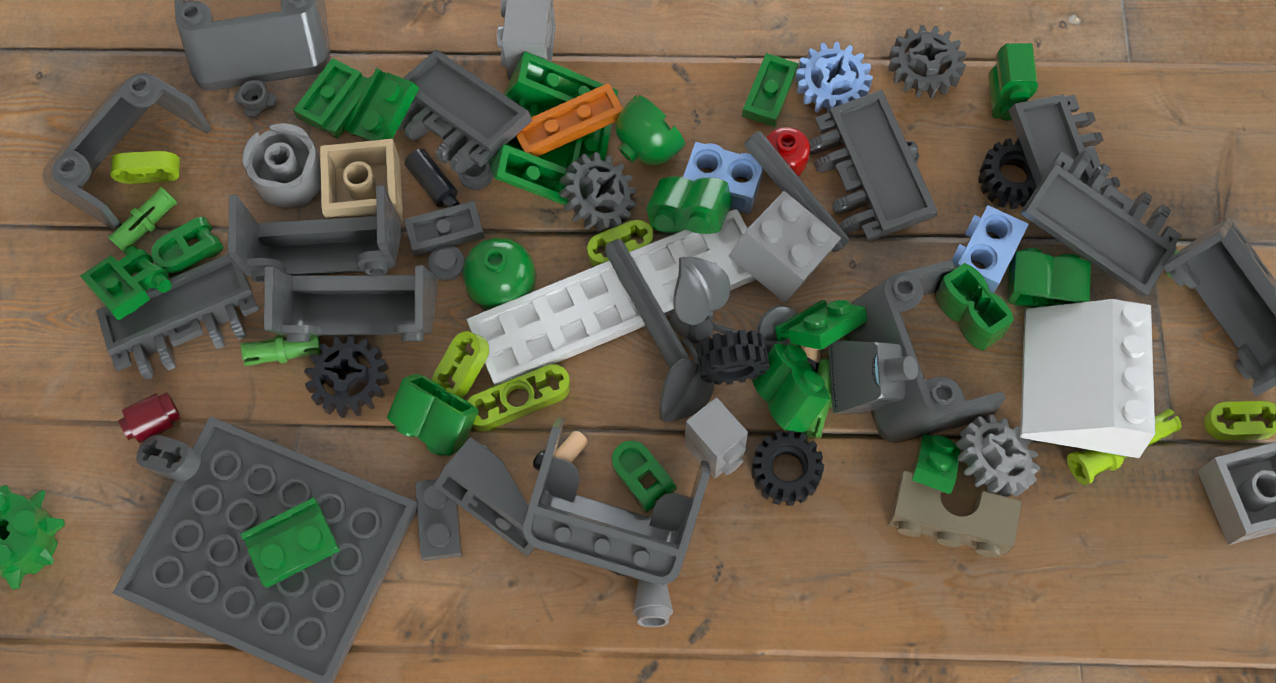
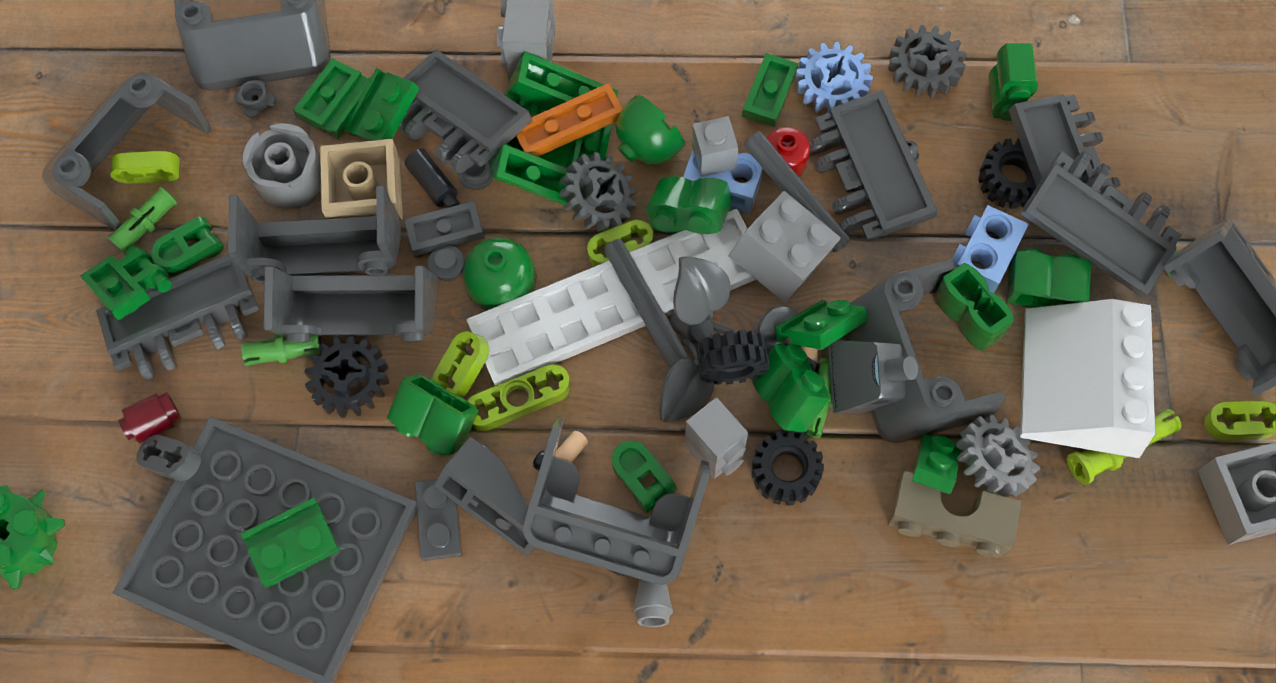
(714, 146): none -> light grey brick

